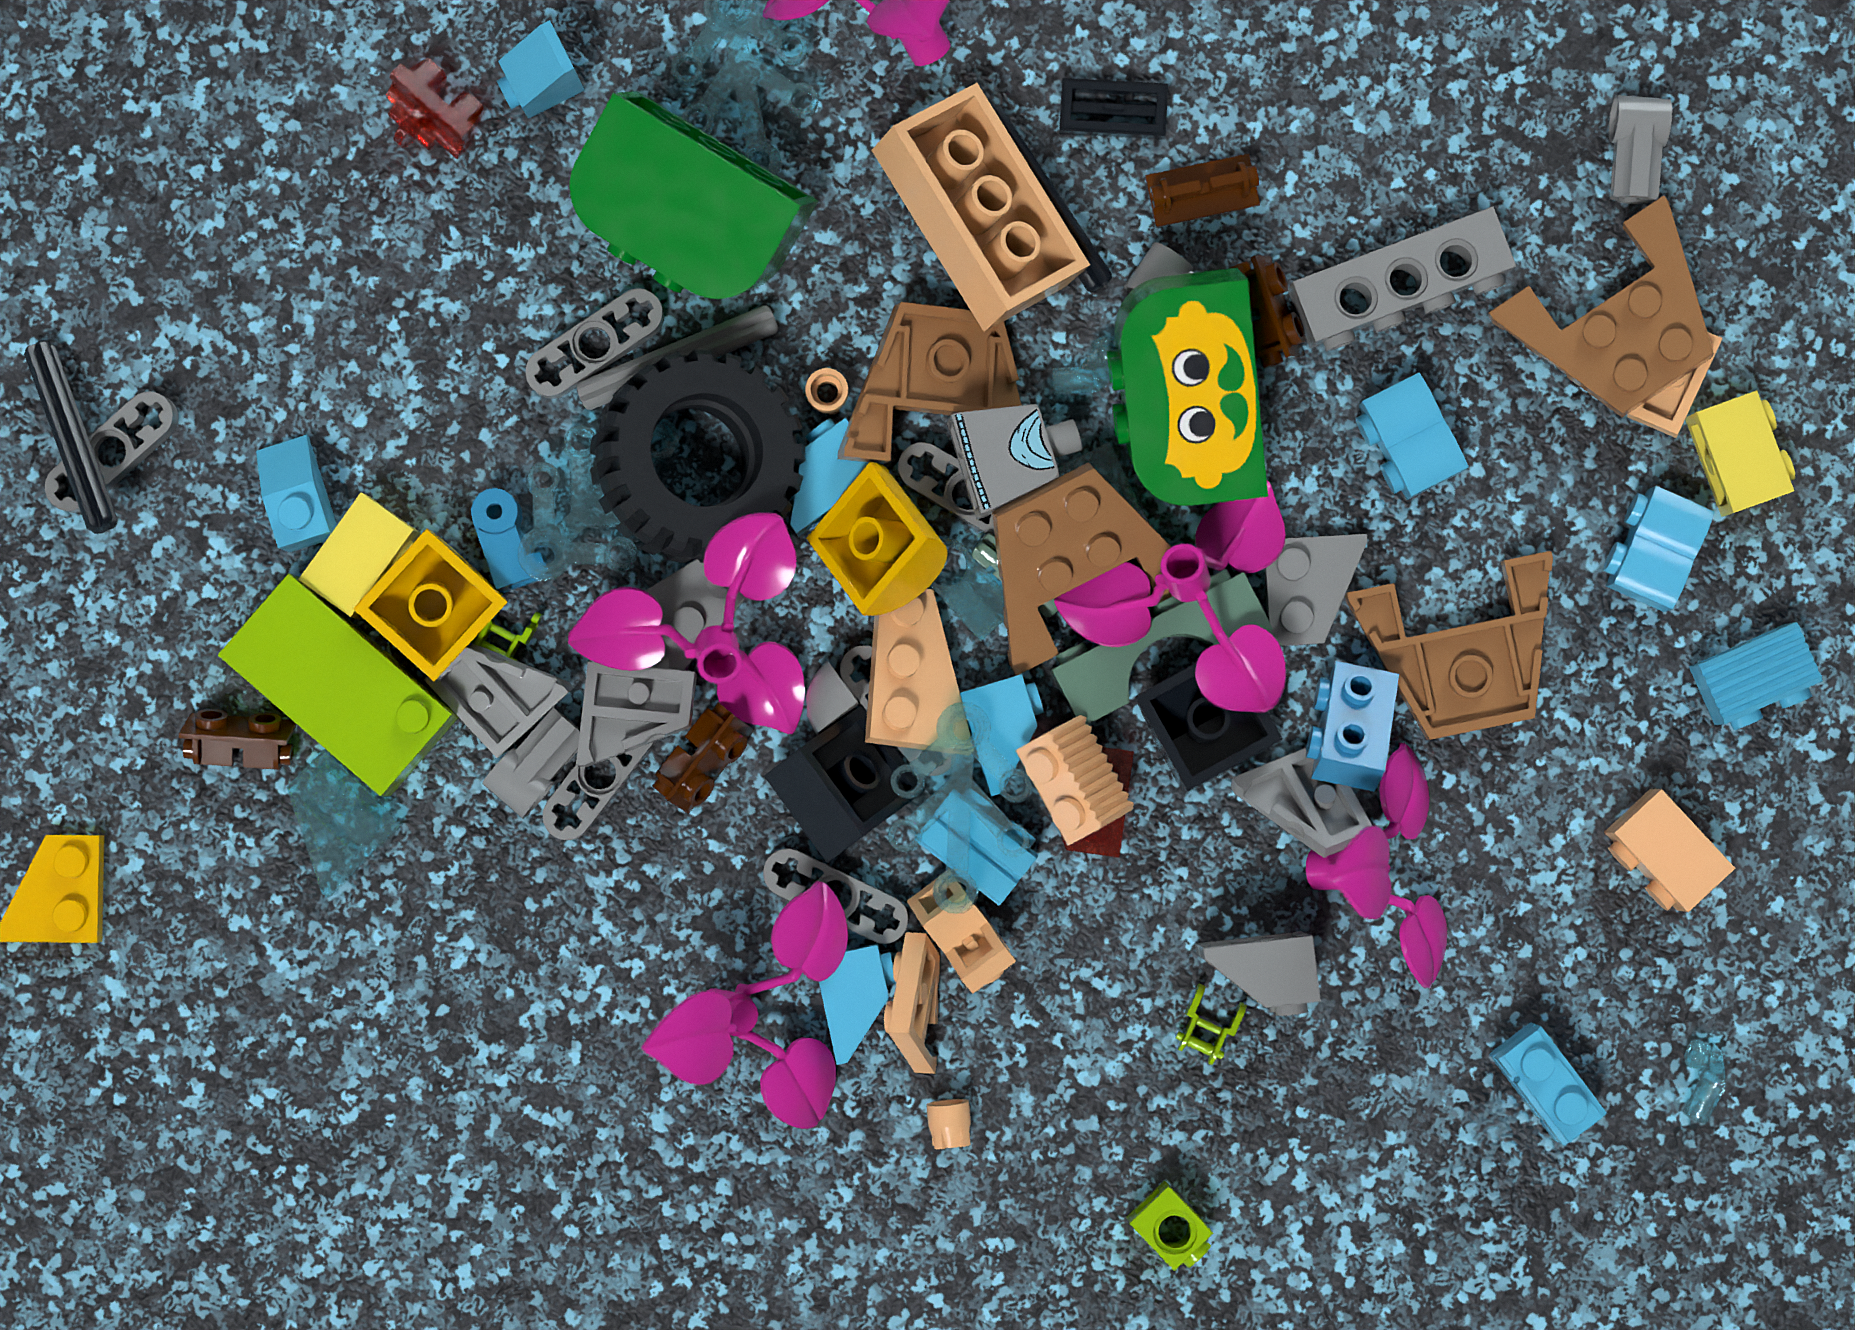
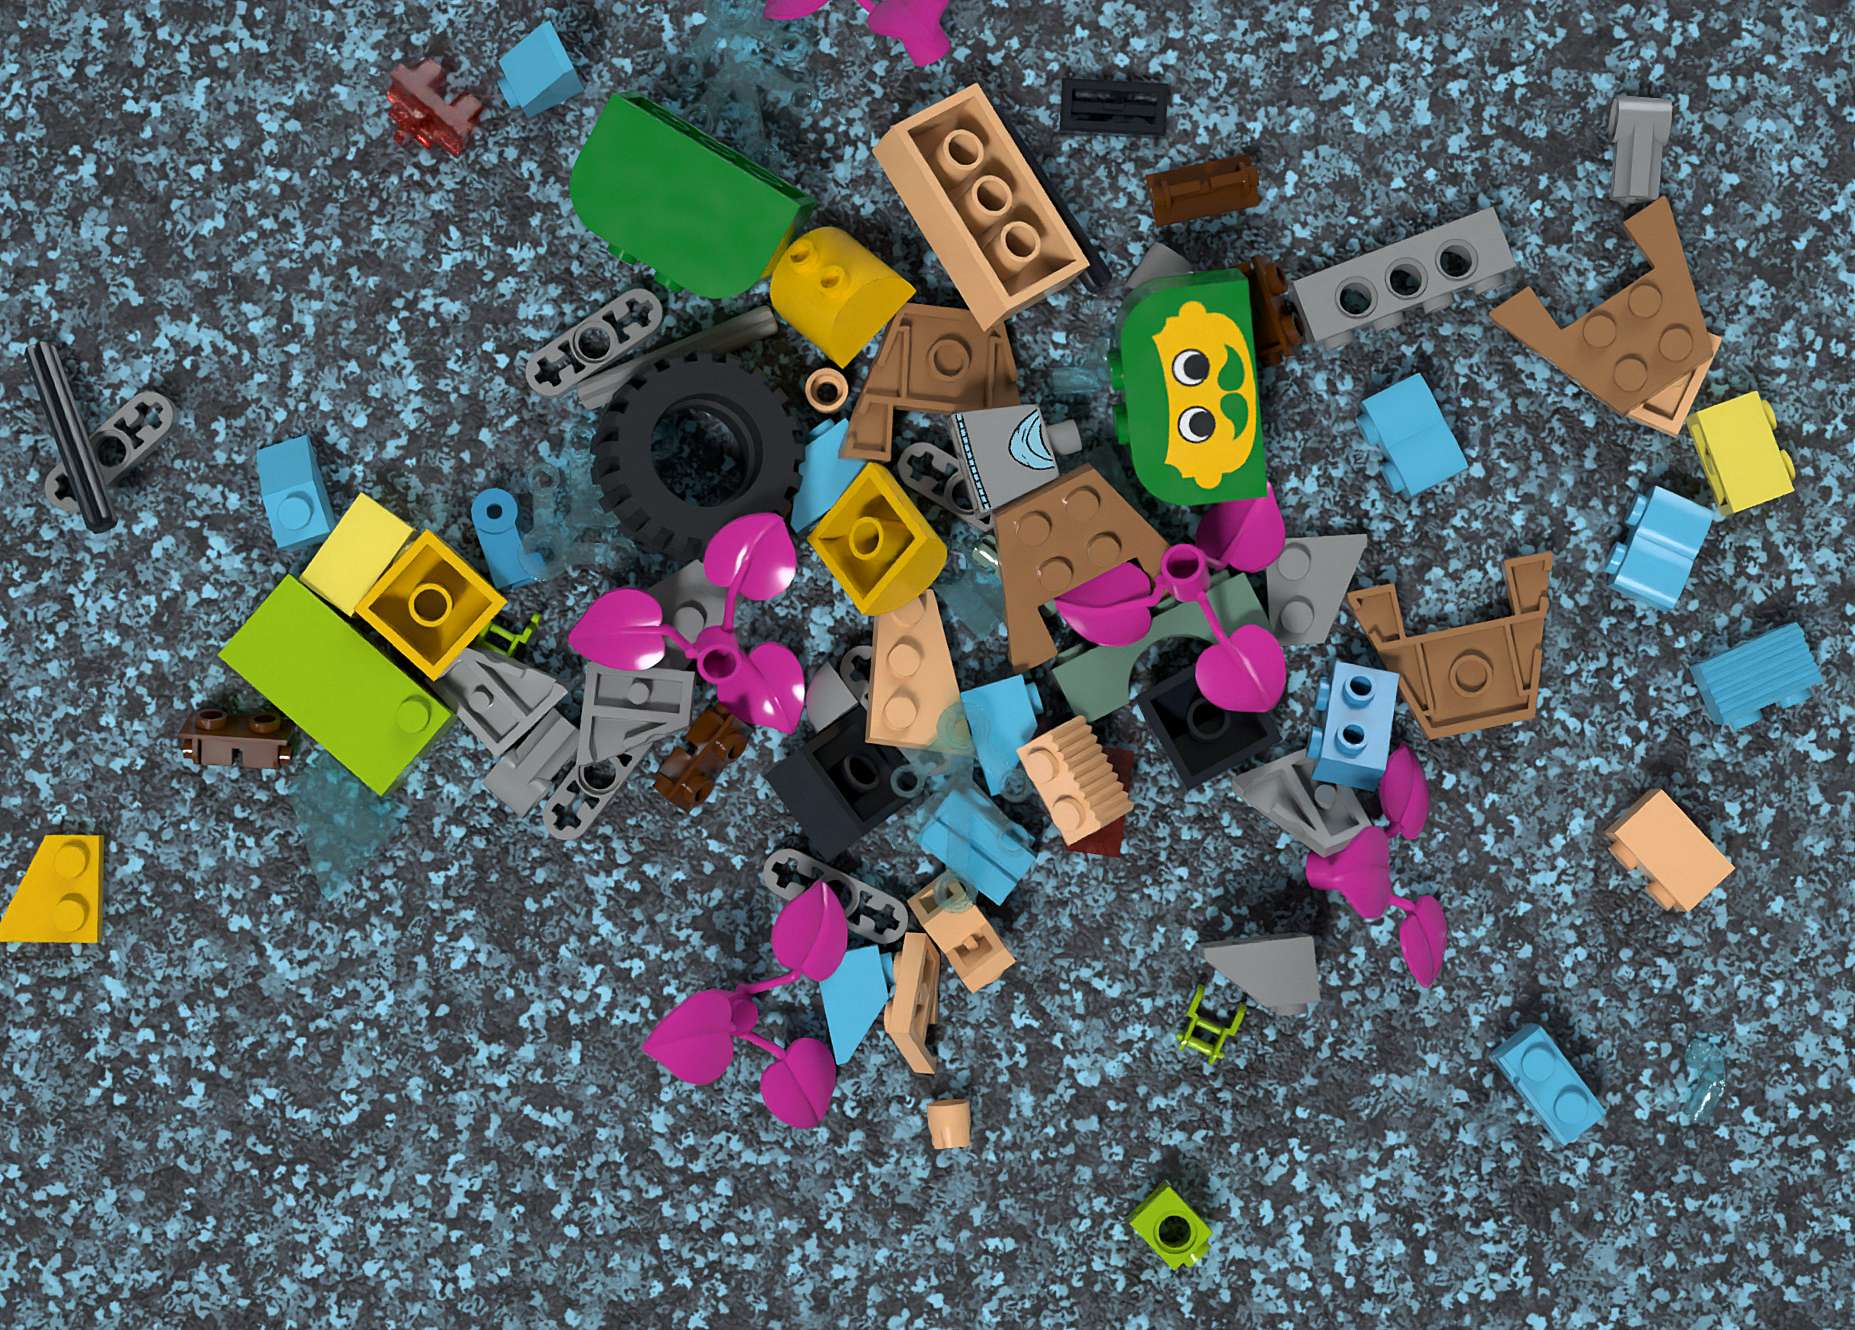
(836, 292): none -> yellow brick

